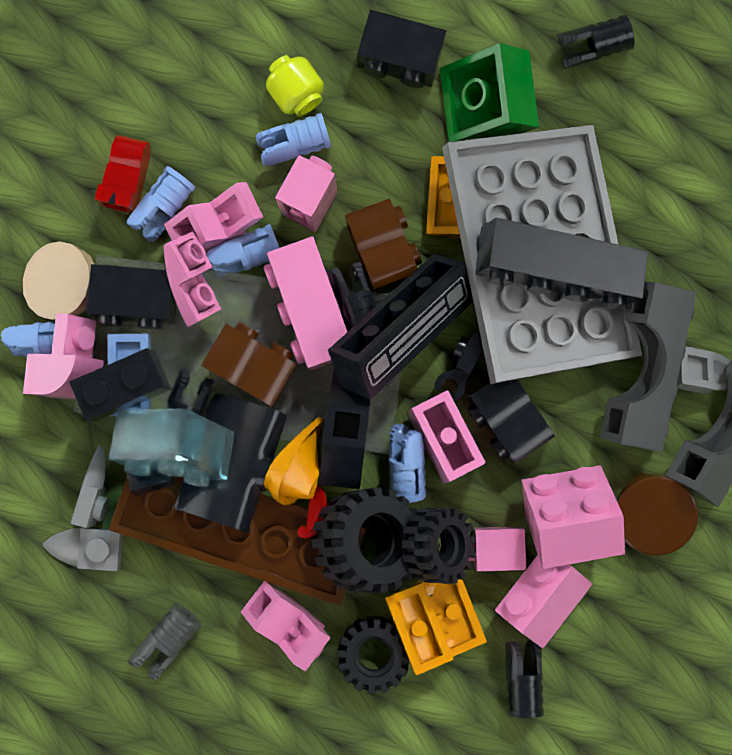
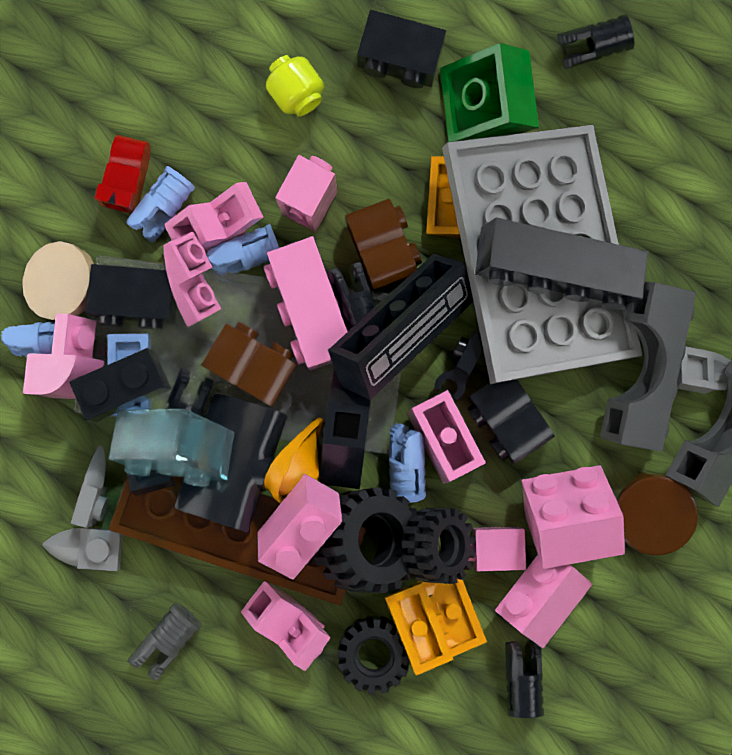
(293, 139): light blue hinge -> none
(299, 527): none -> bright pink brick

